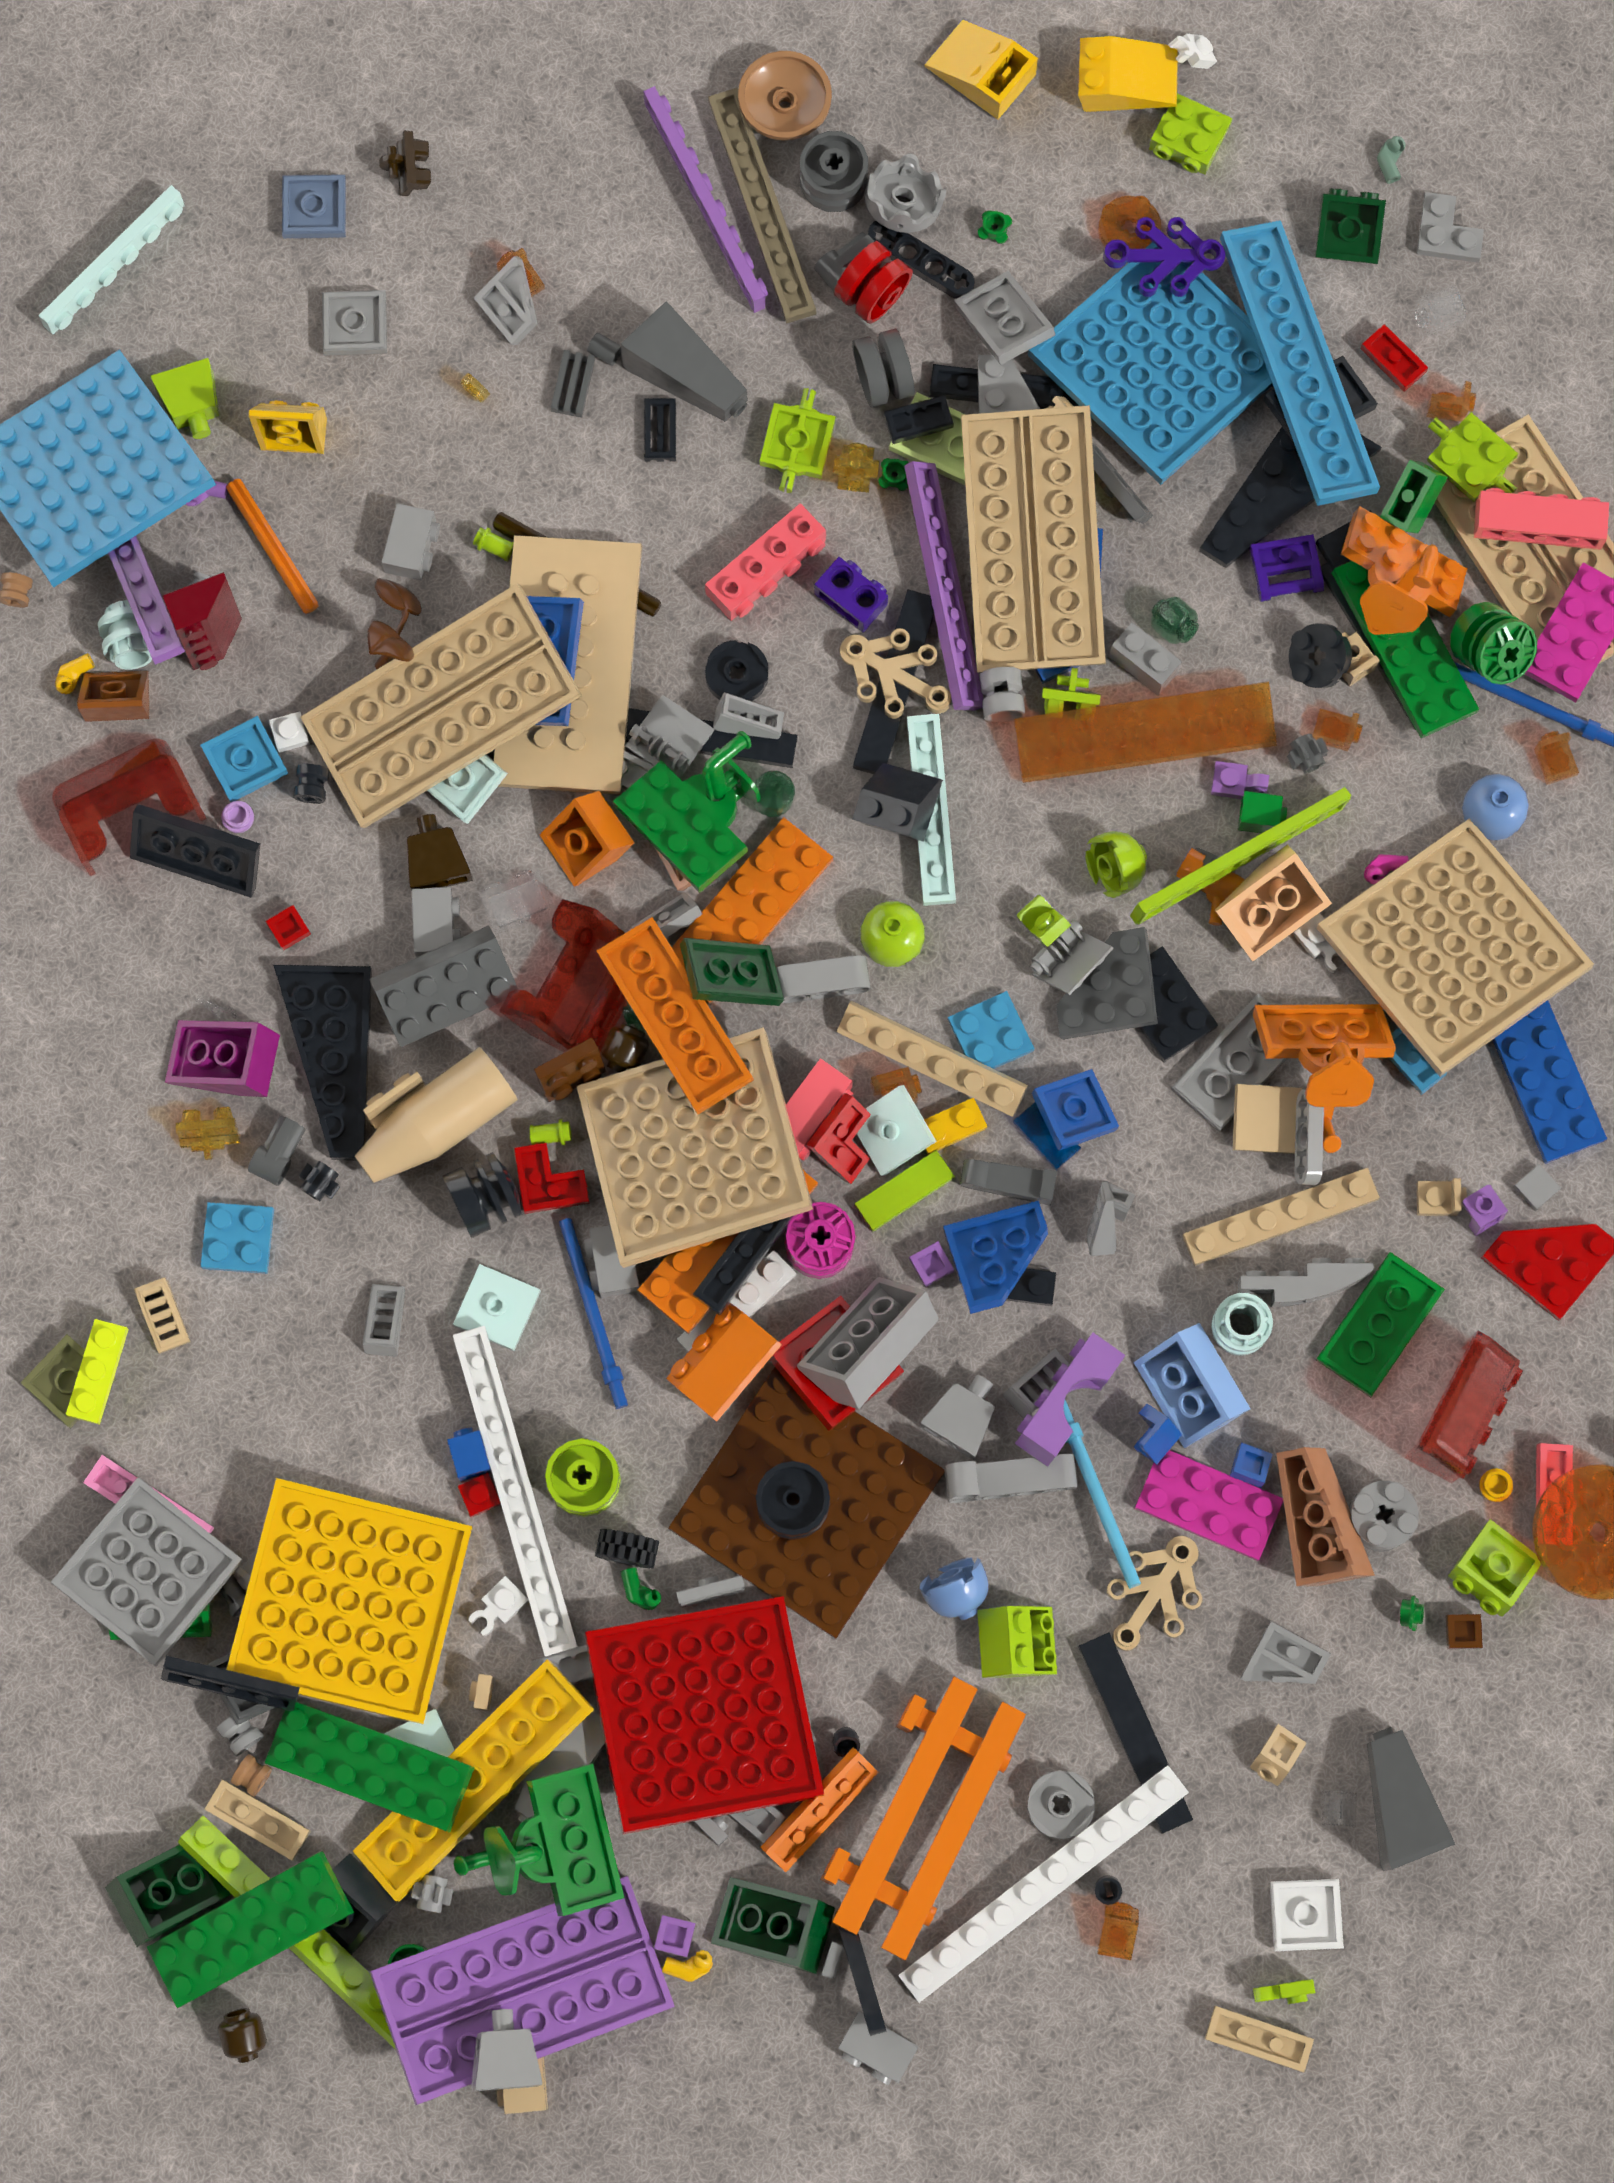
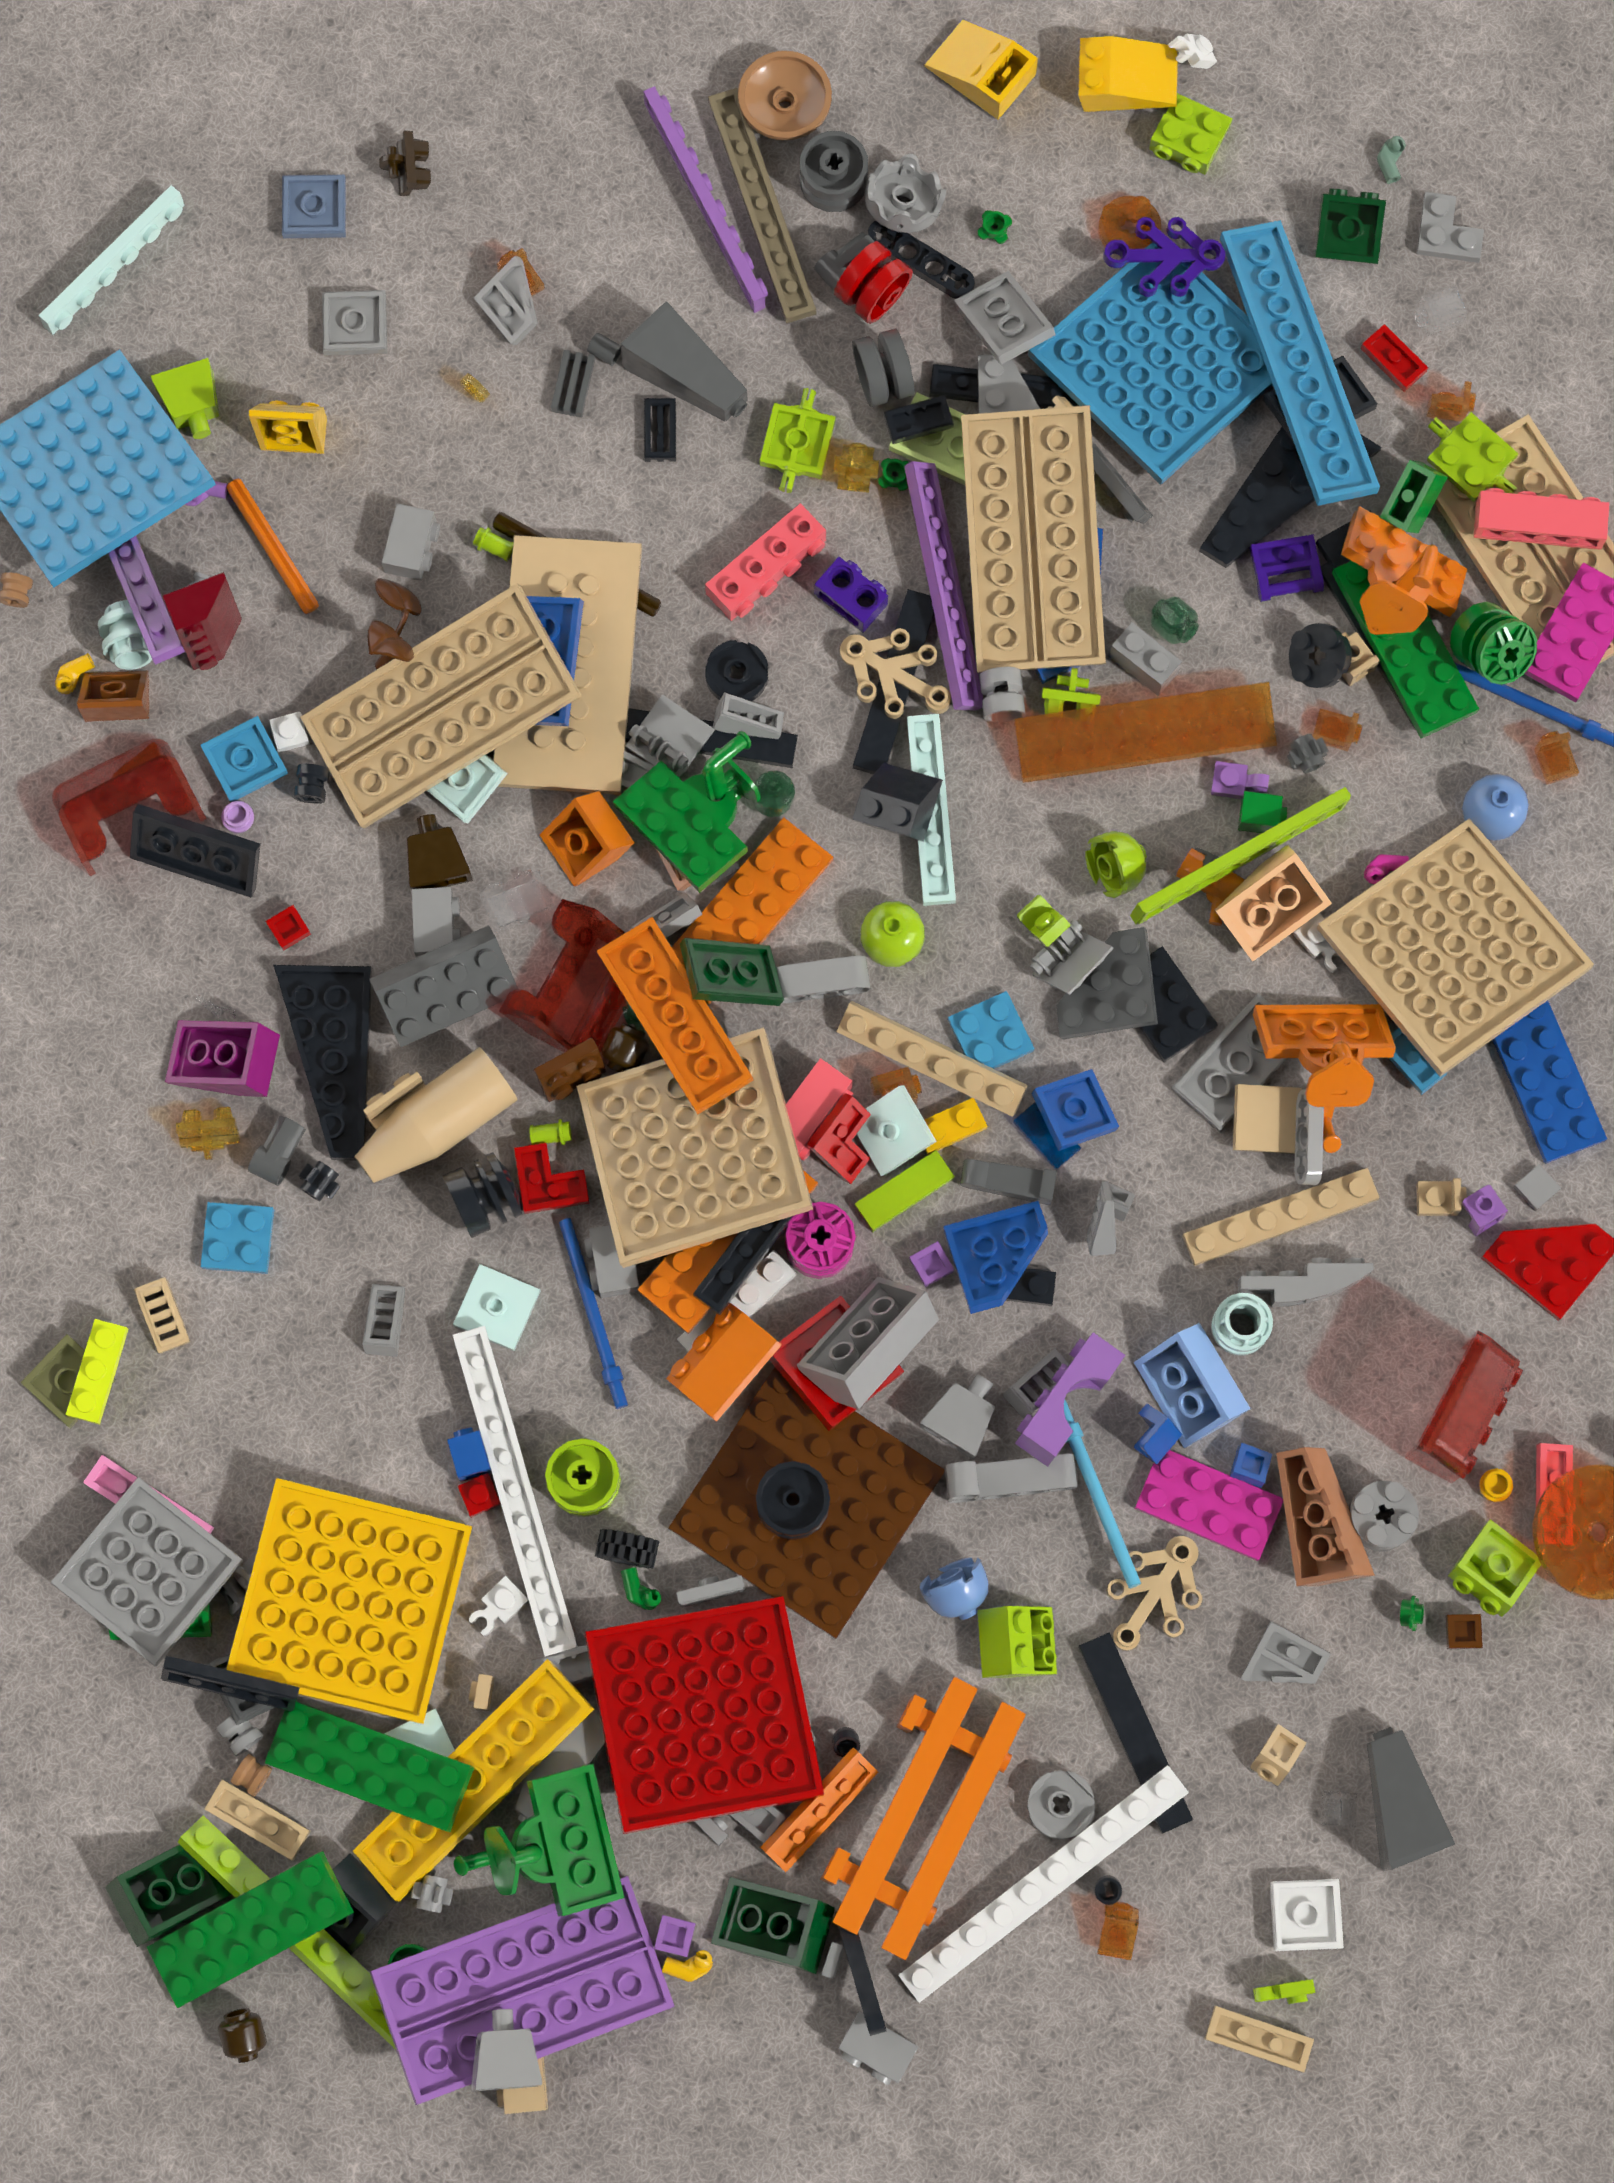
(1380, 1324): green tile -> none

